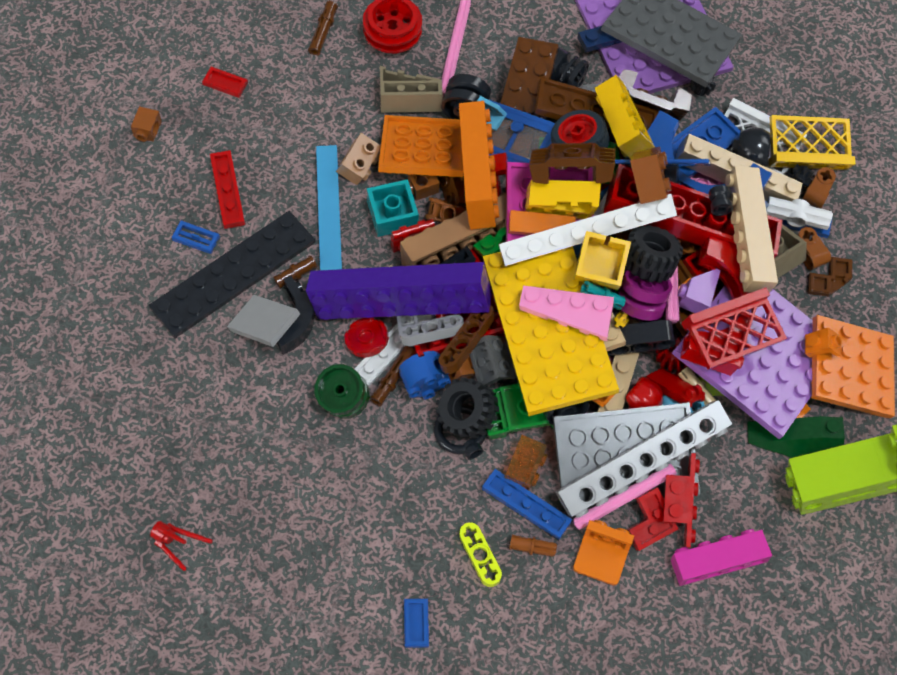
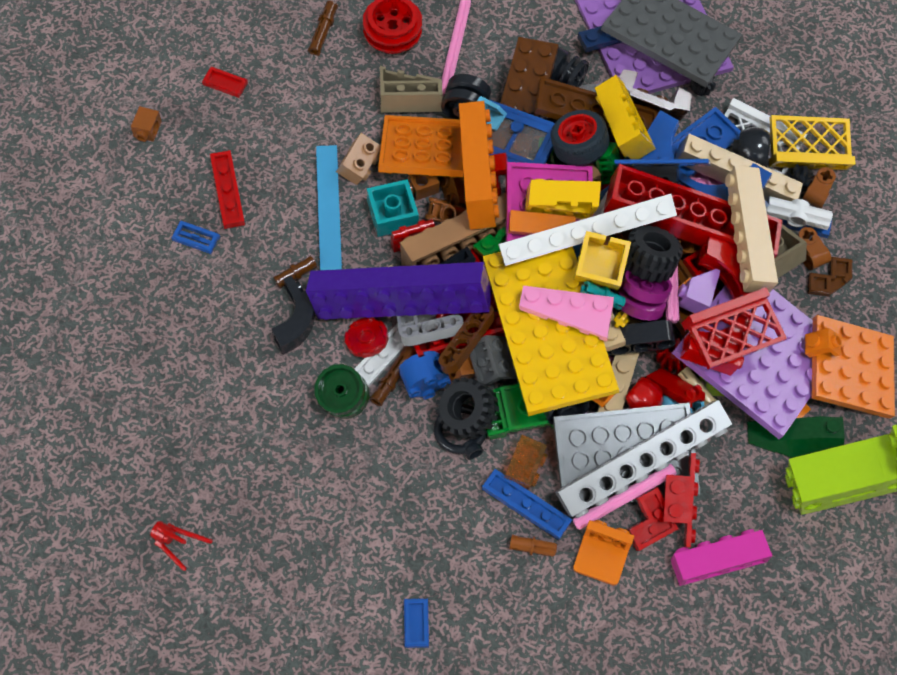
(231, 274): black plate -> none
(263, 320): light grey tile -> none
(478, 536): neon yellow beam -> none
(572, 155): reddish brown plate -> none
(649, 175): dark orange brick -> none
(720, 199): black wheel -> none

